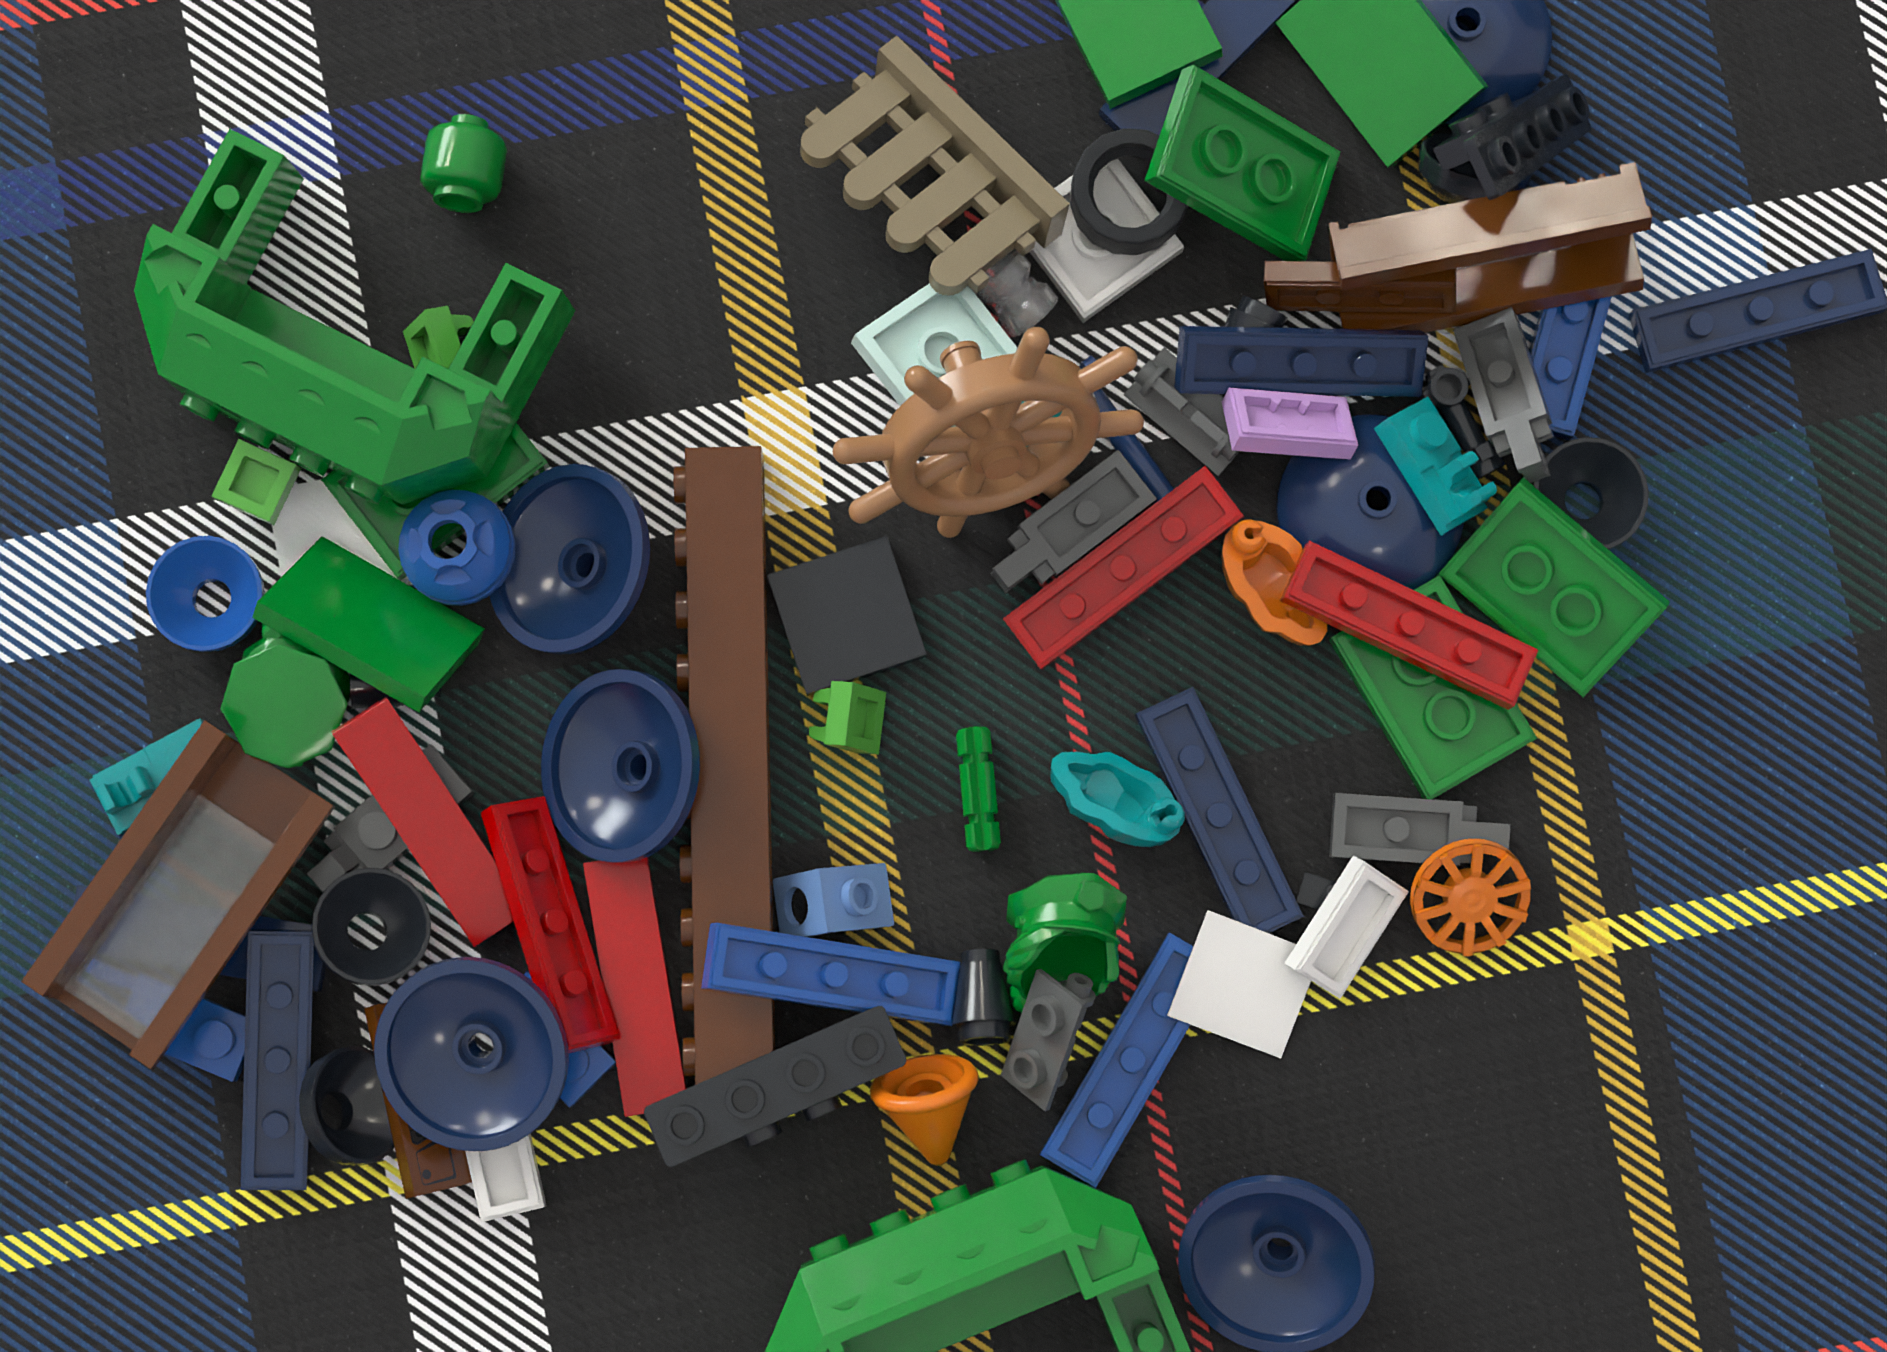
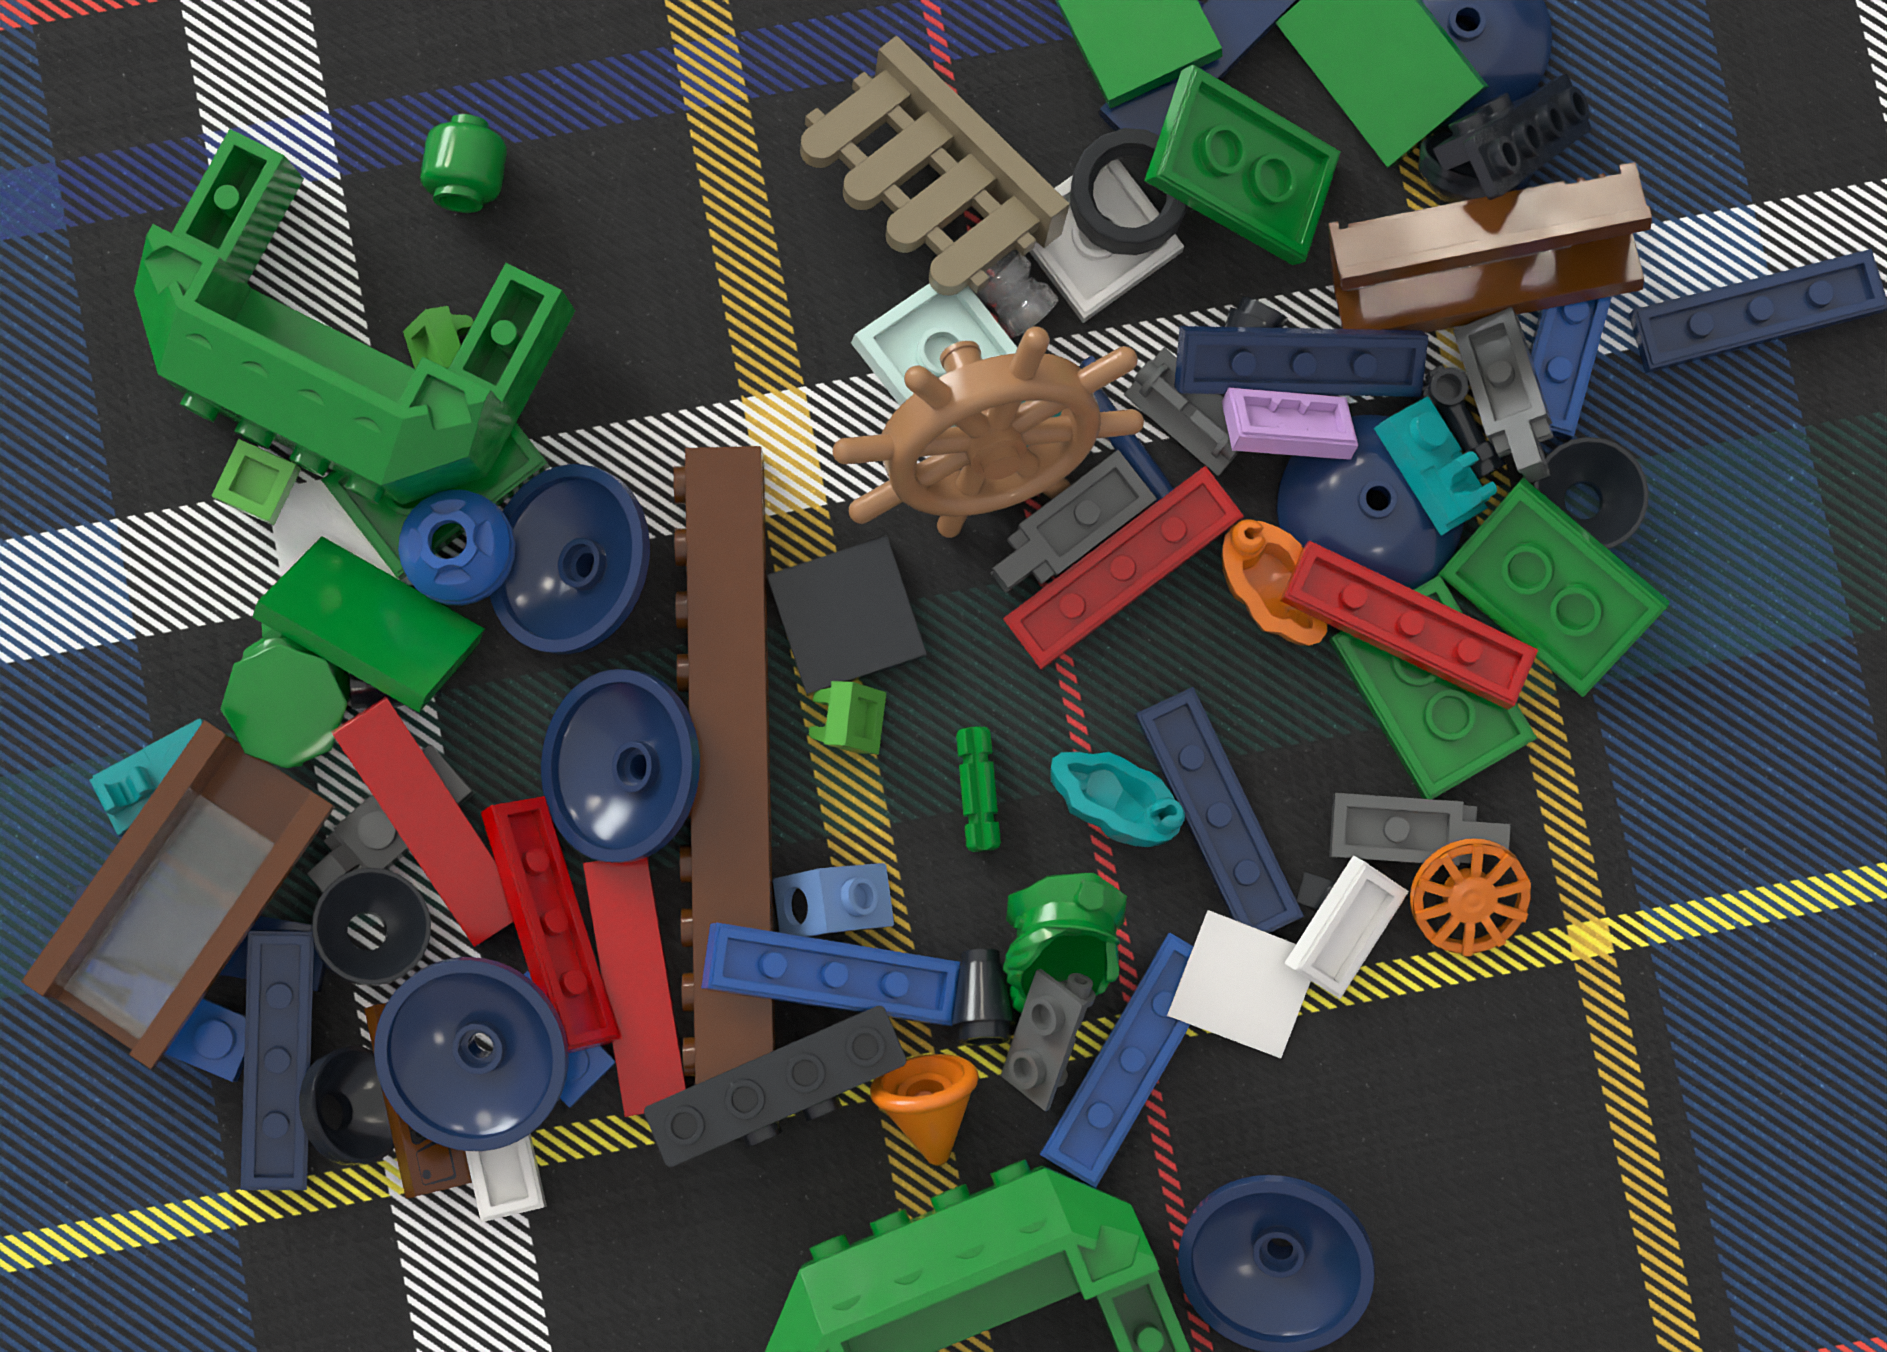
(181, 574): blue piece -> none
(1318, 288): reddish brown tile -> none

